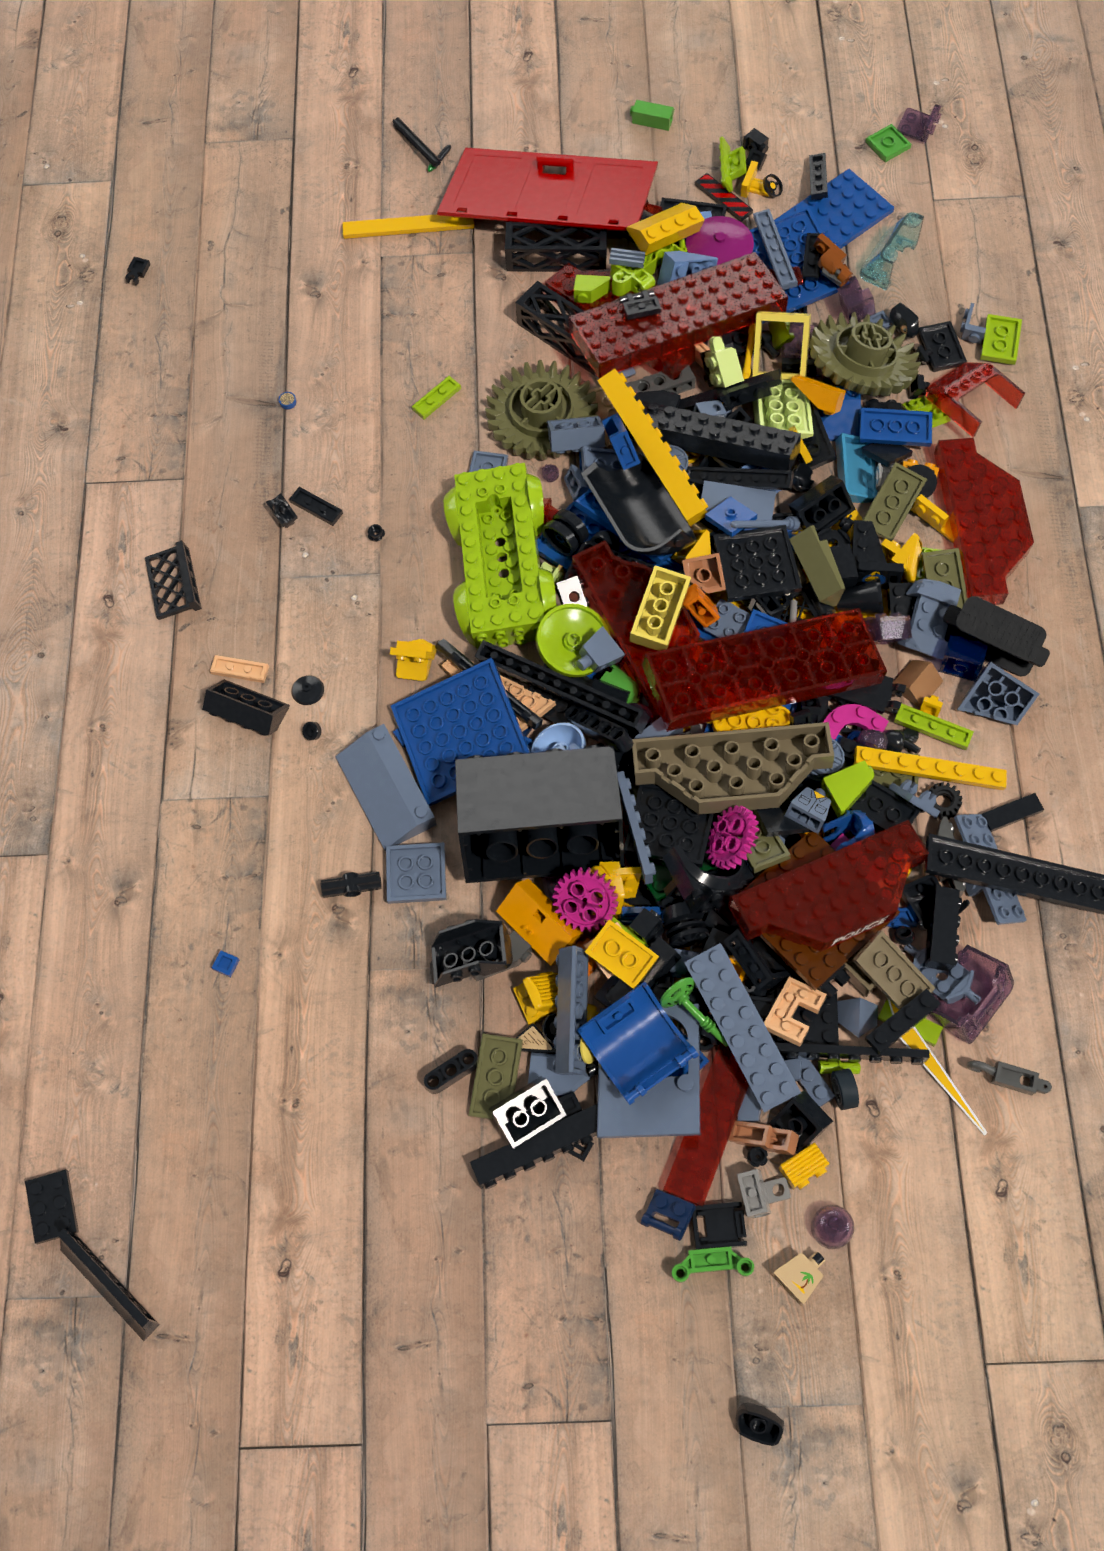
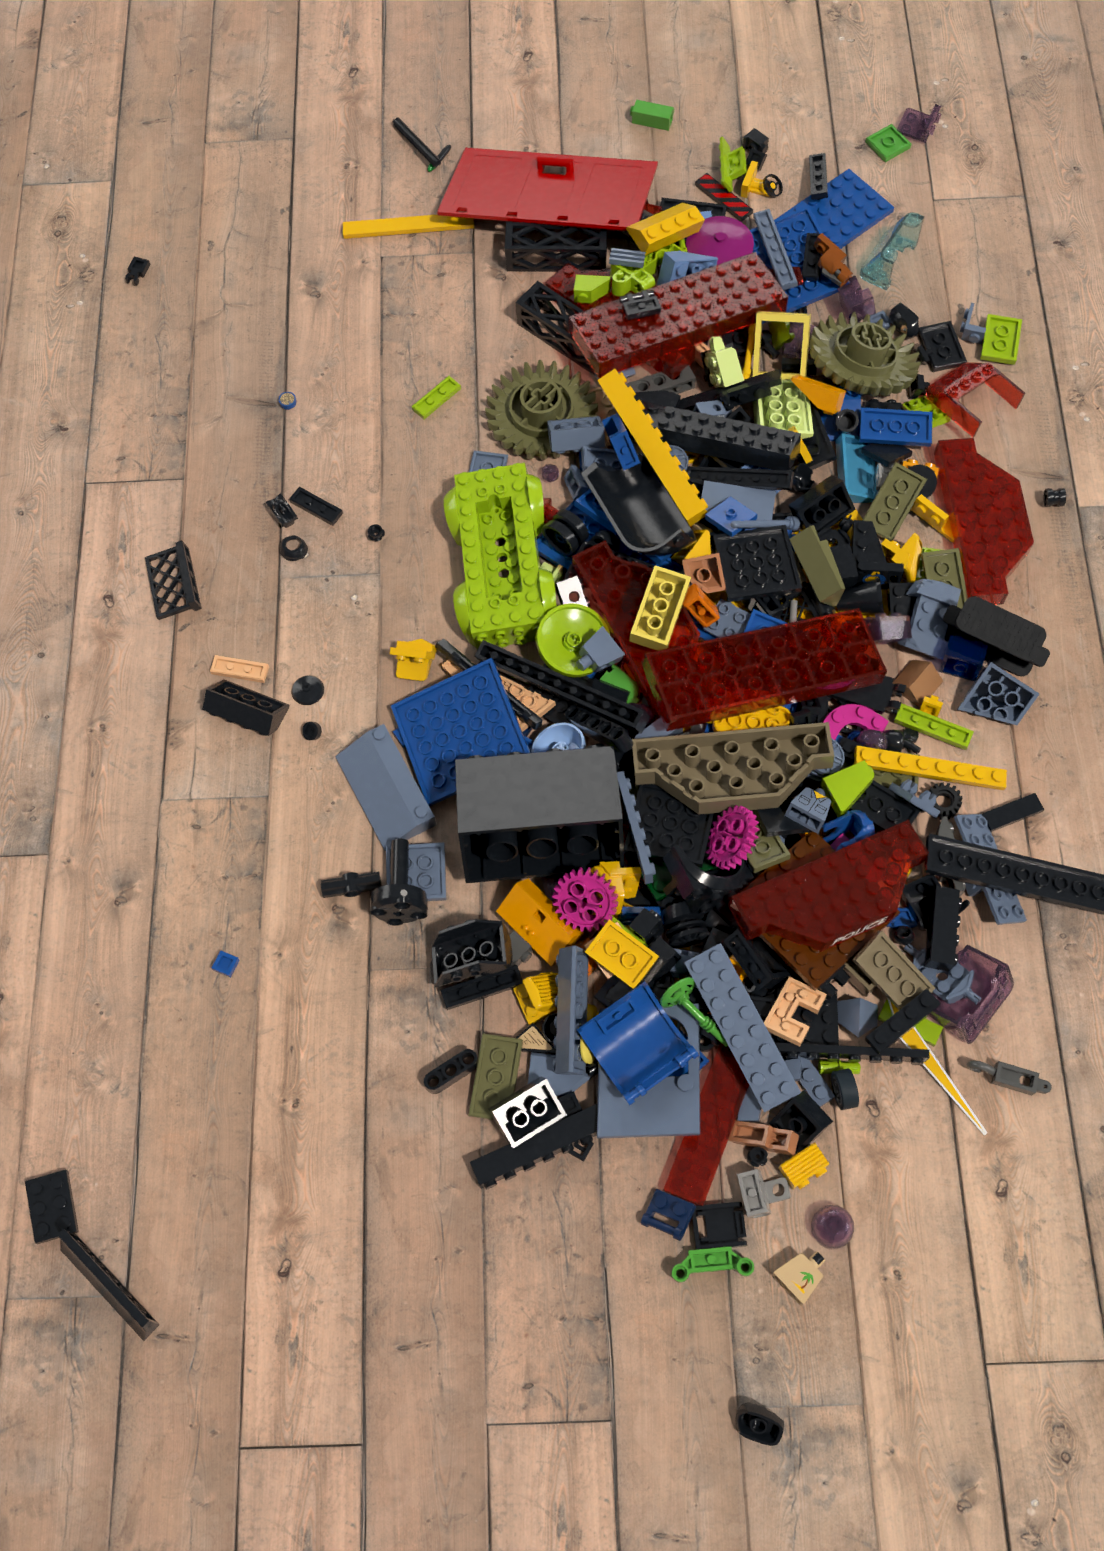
(293, 555): none -> black piece
(399, 901): none -> black piece
(481, 987): none -> black plate
(845, 421): none -> black piece
(1054, 497): none -> black wheel

